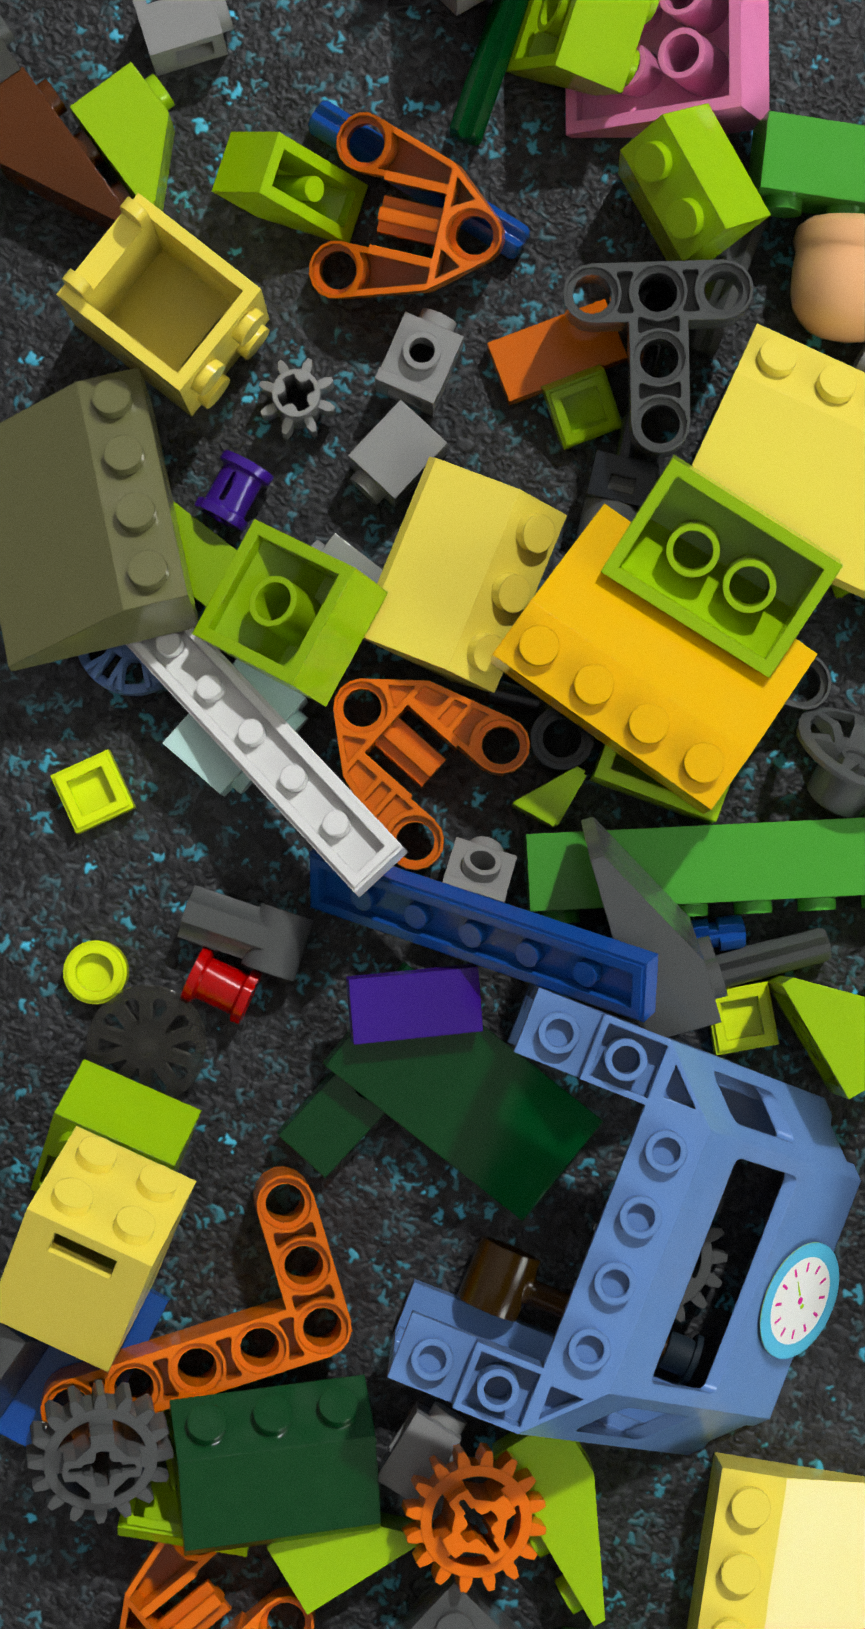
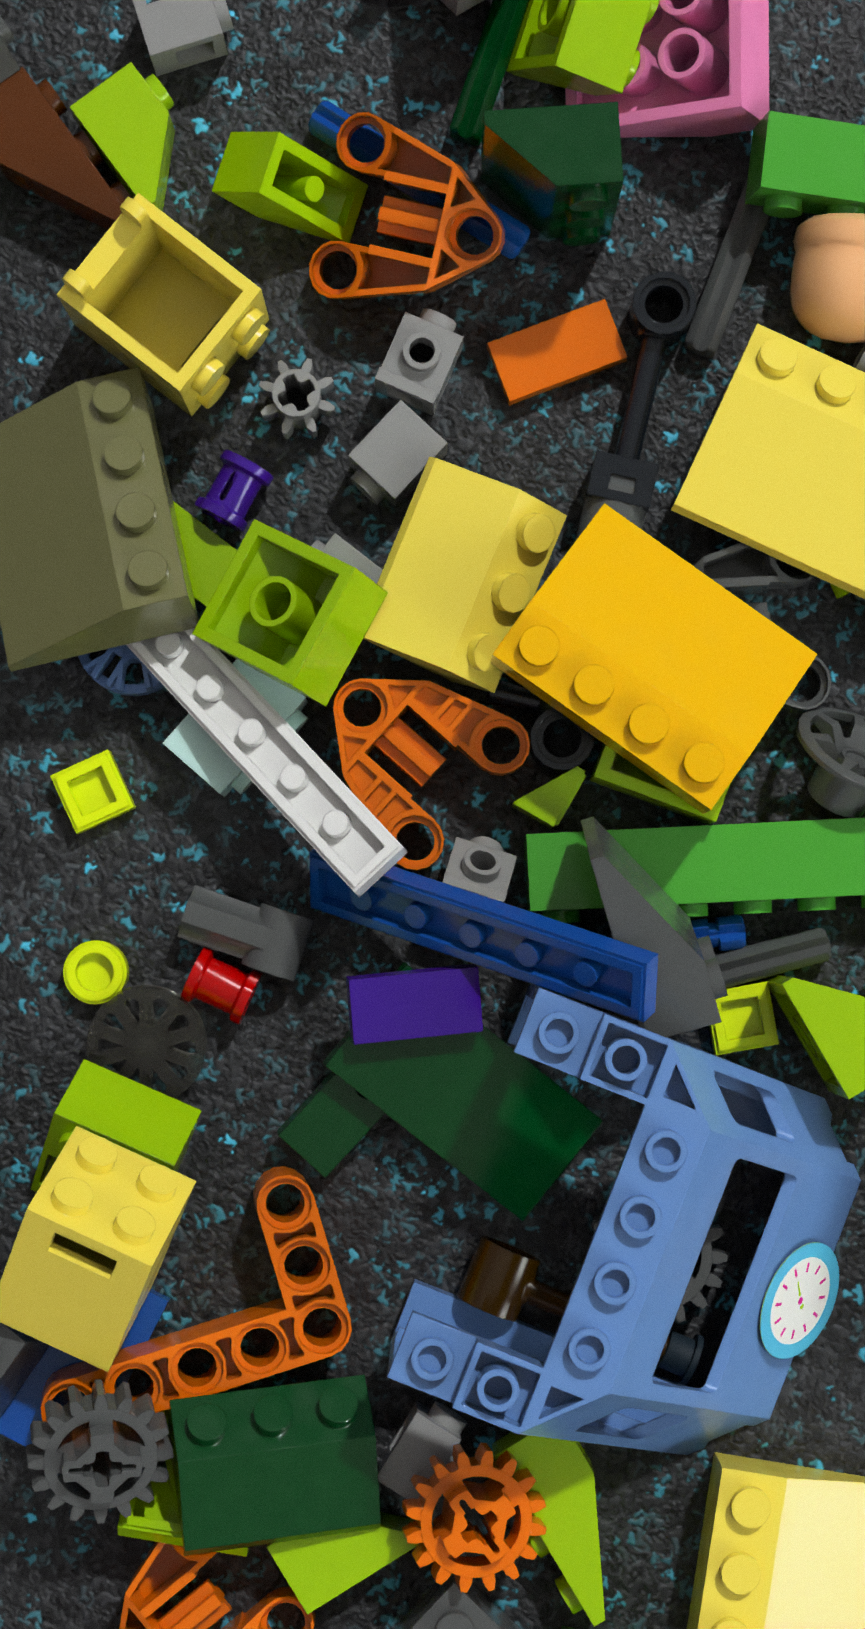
(556, 167): none -> dark green slope
(582, 406): lime tile -> none
(653, 328): dark grey beam -> none
(690, 185): lime slope -> none
(722, 566): lime slope -> none

